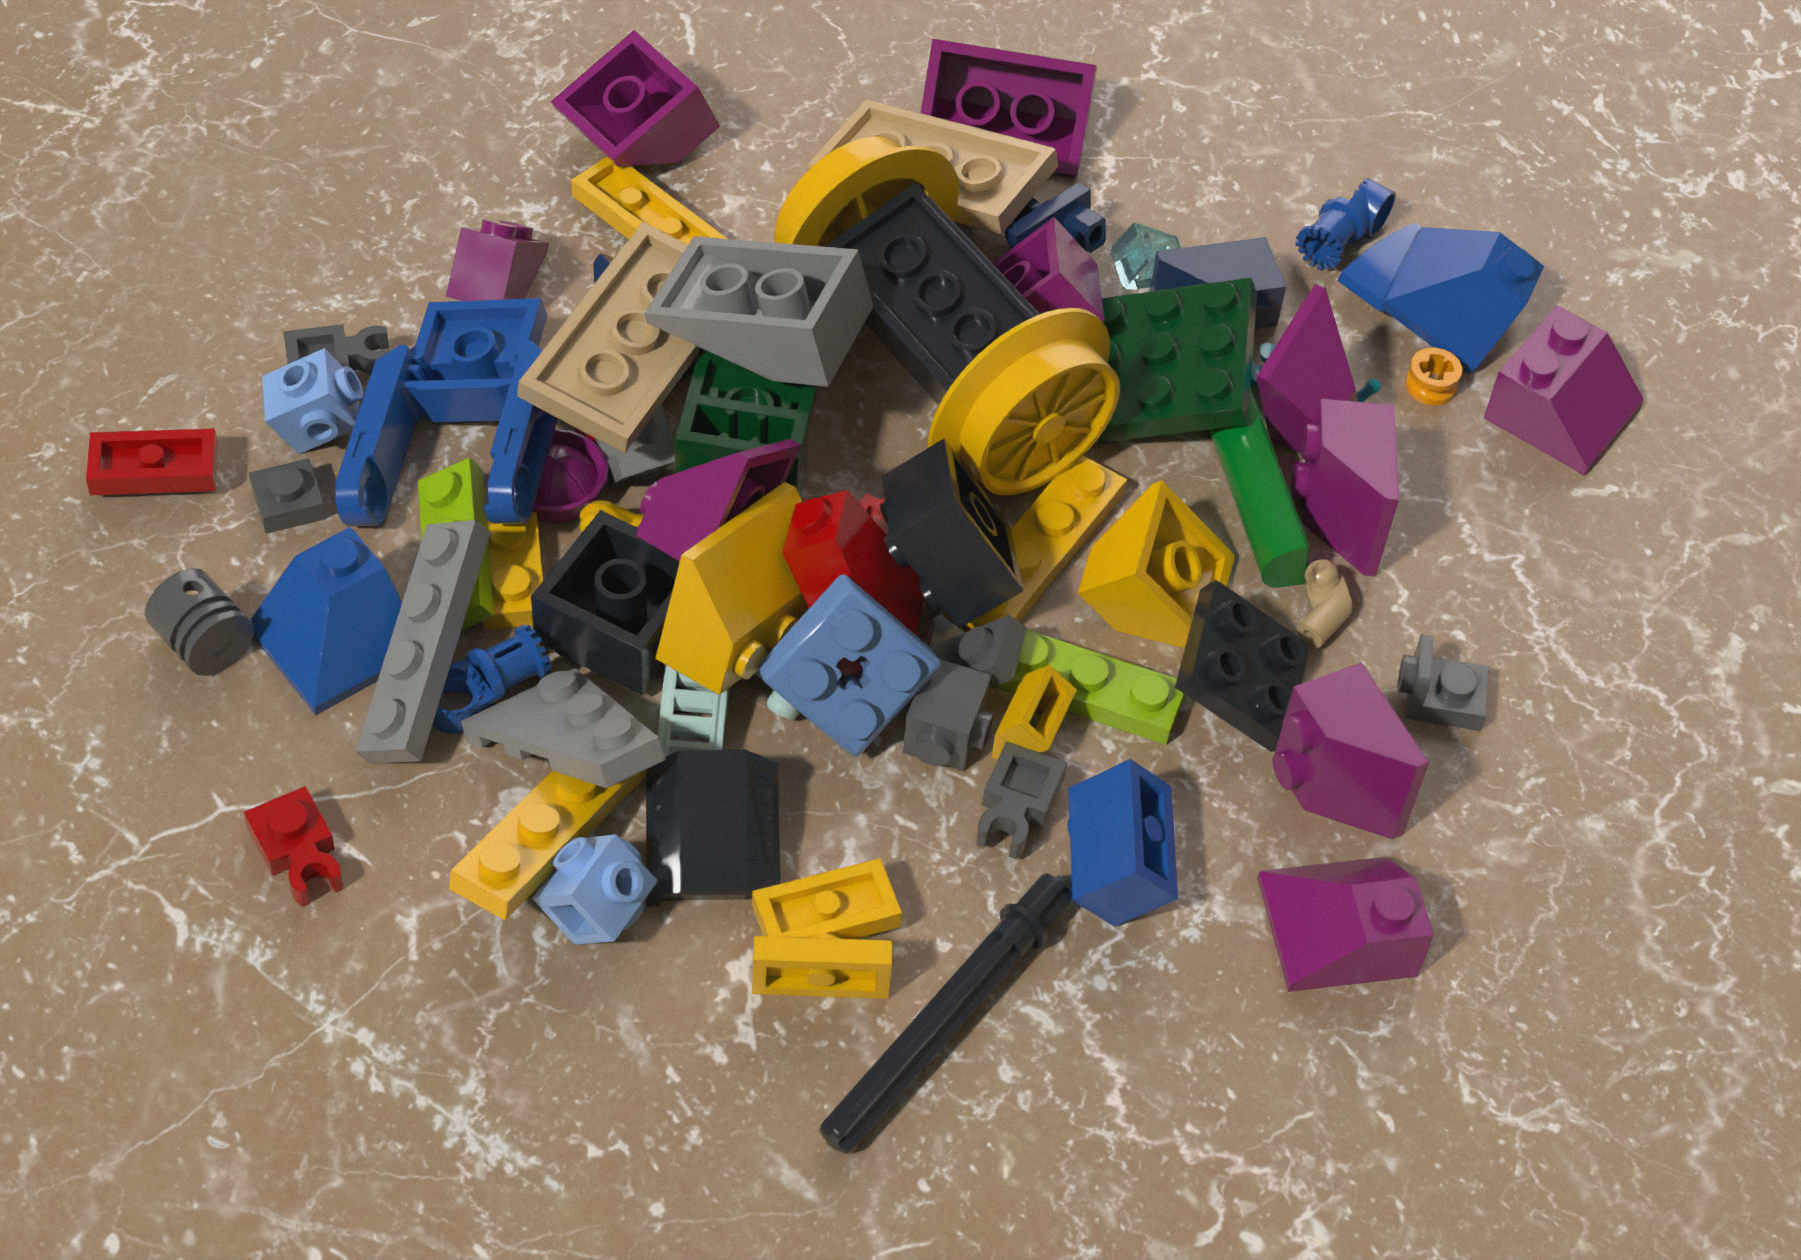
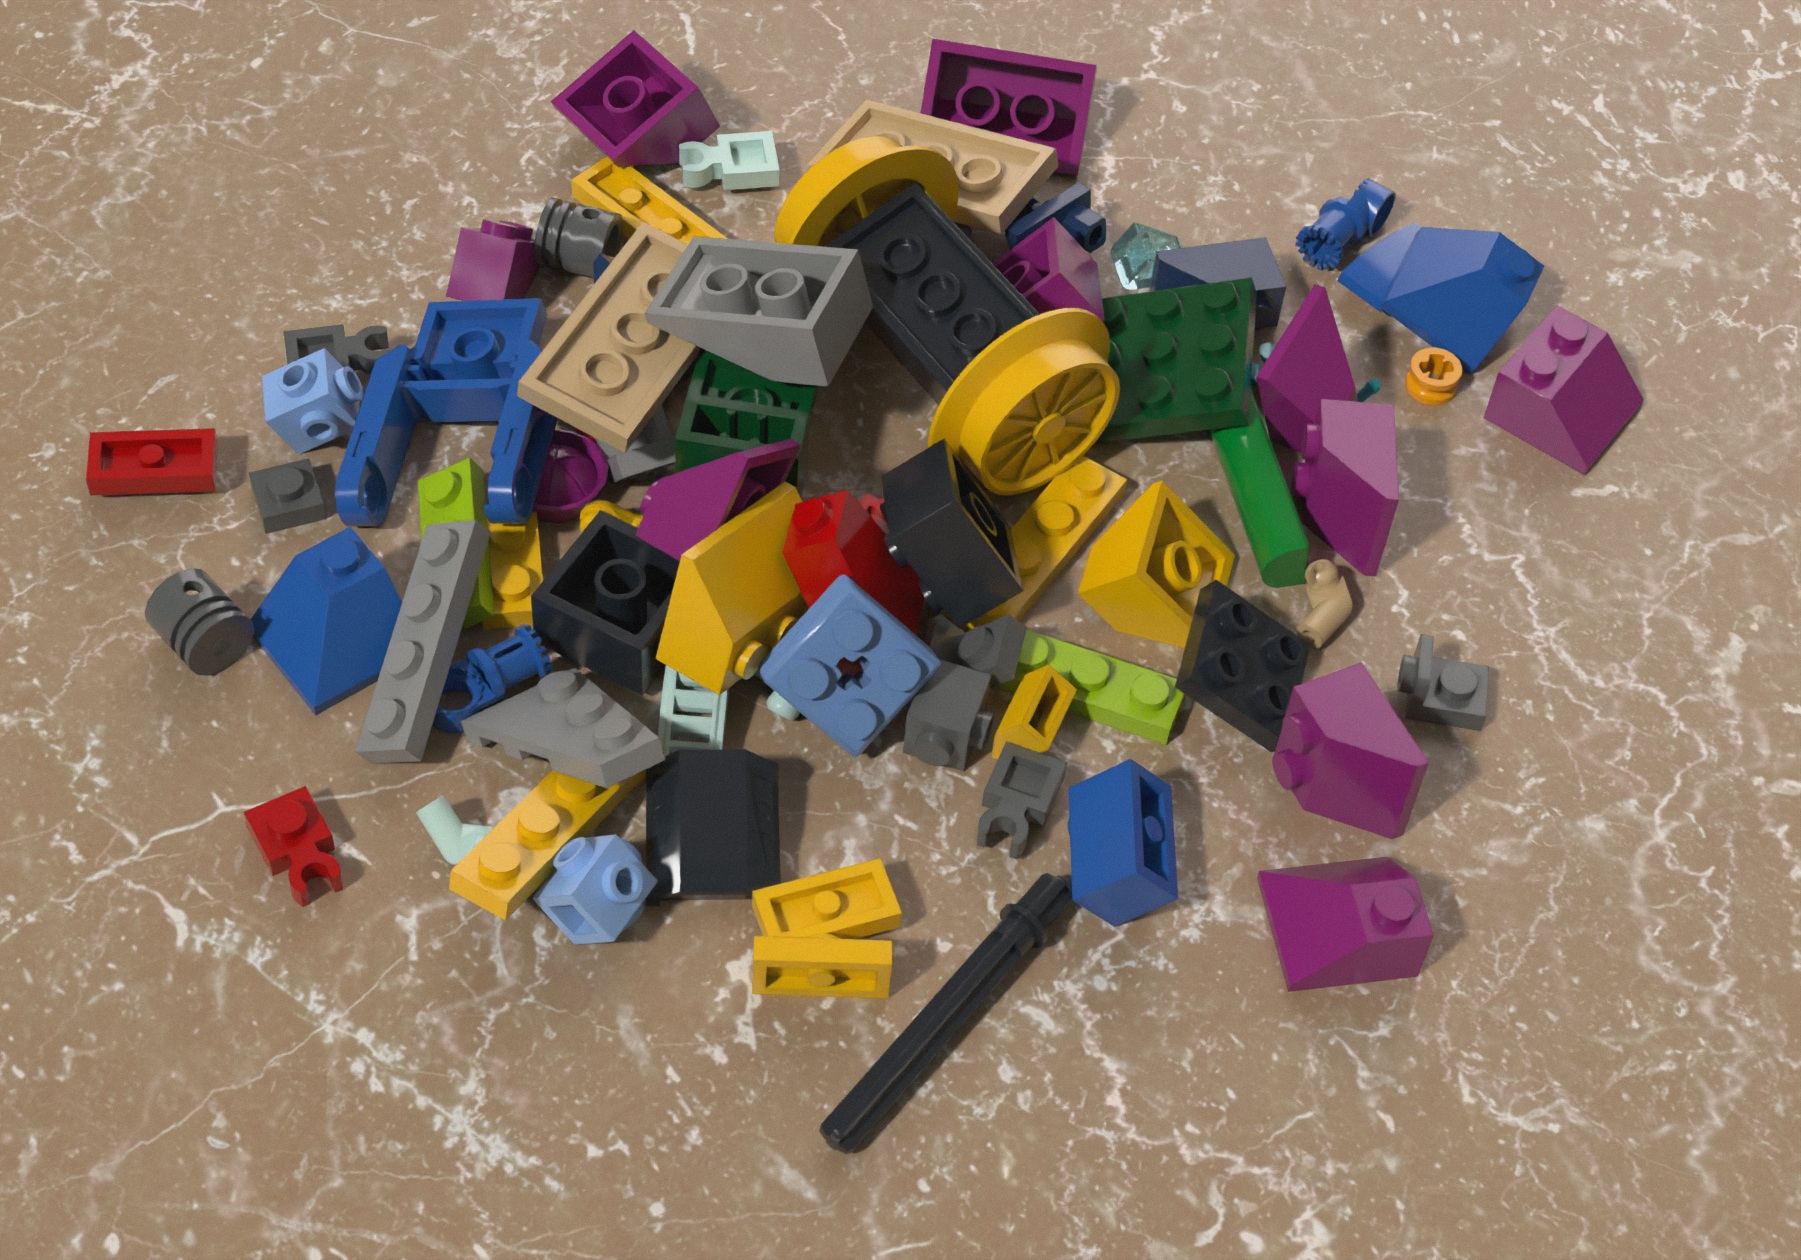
(448, 833): none -> light aqua arm
(576, 235): none -> dark grey piece
(738, 160): none -> light aqua plate

